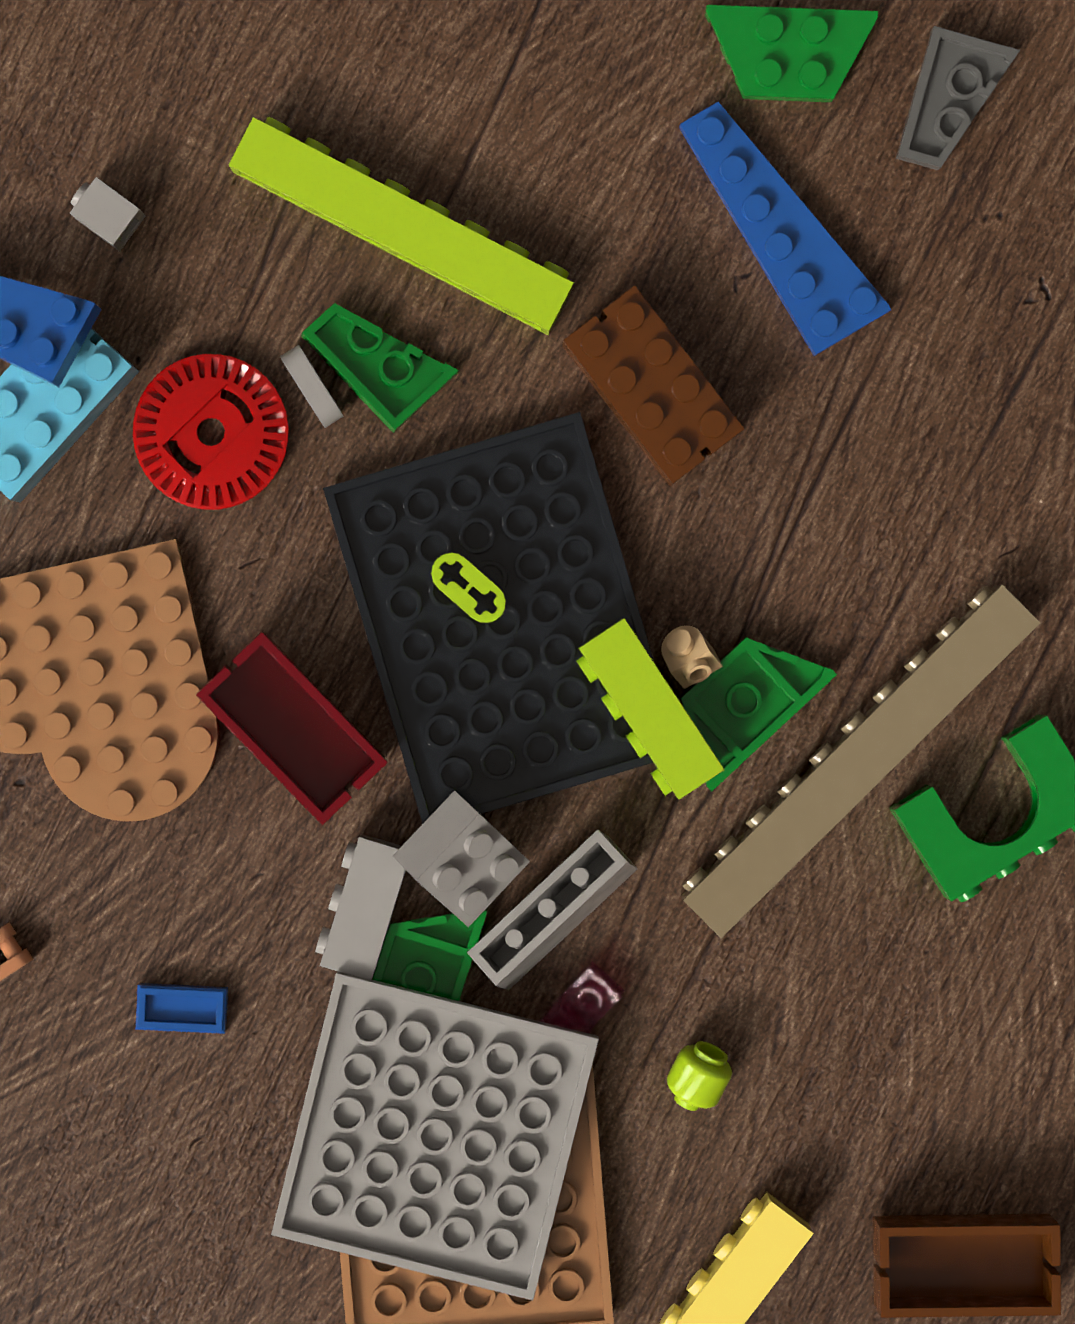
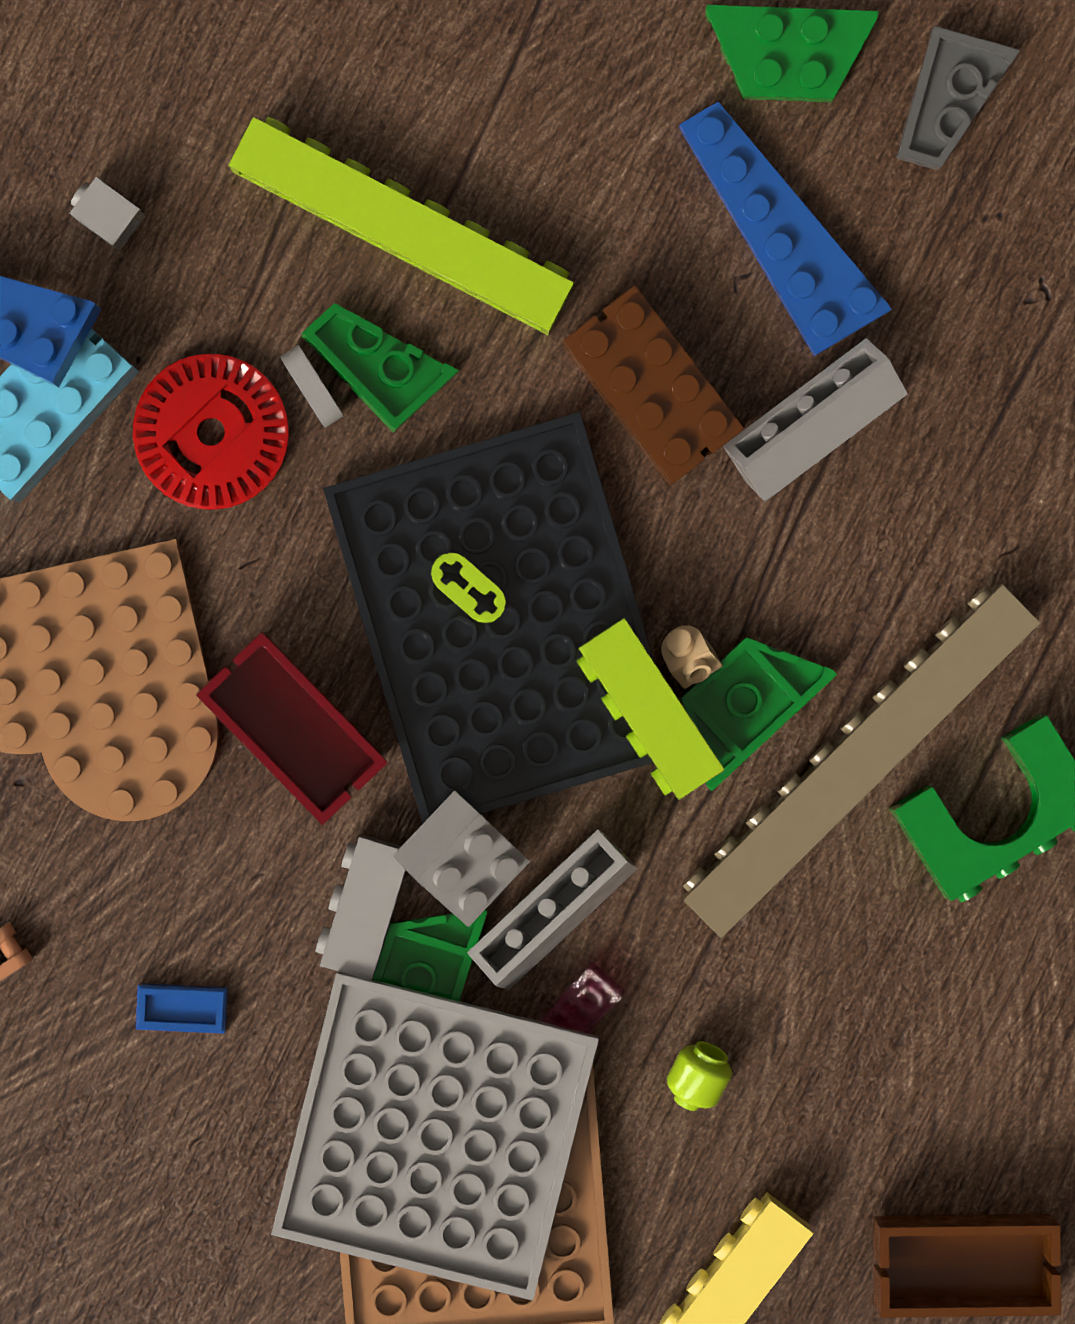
(815, 419): none -> light grey brick

